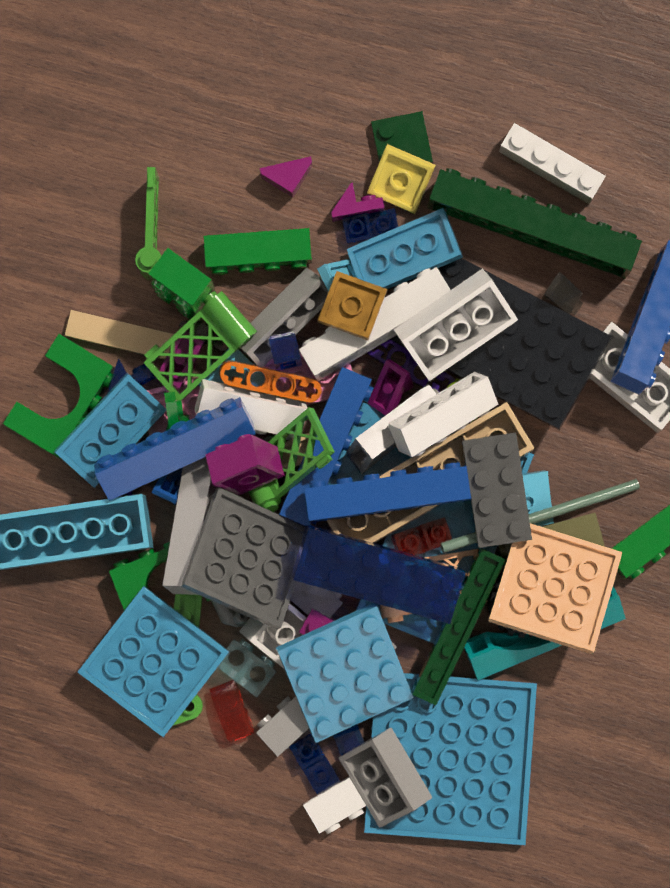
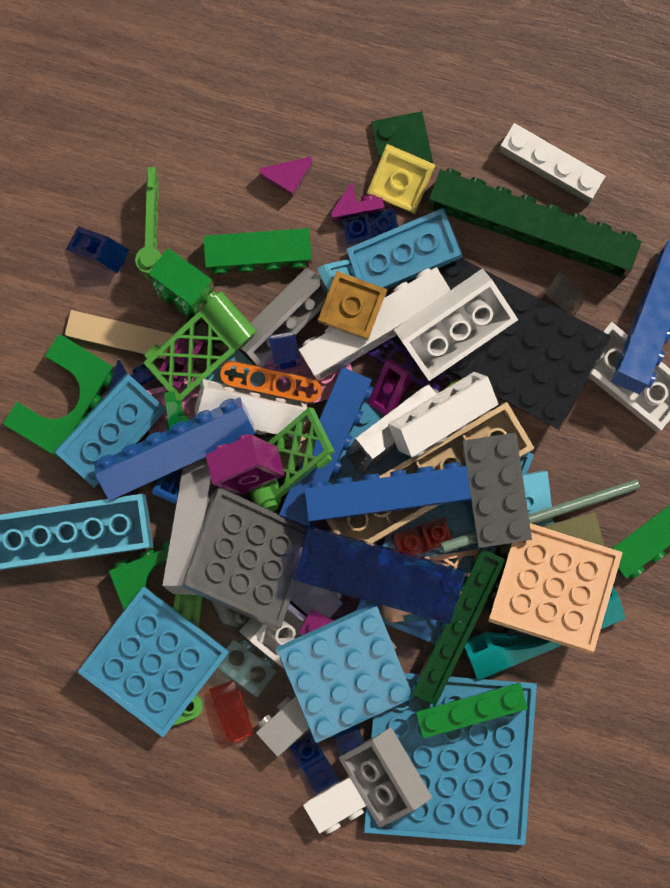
(98, 249): none -> clear blue slope
(471, 710): none -> green brick

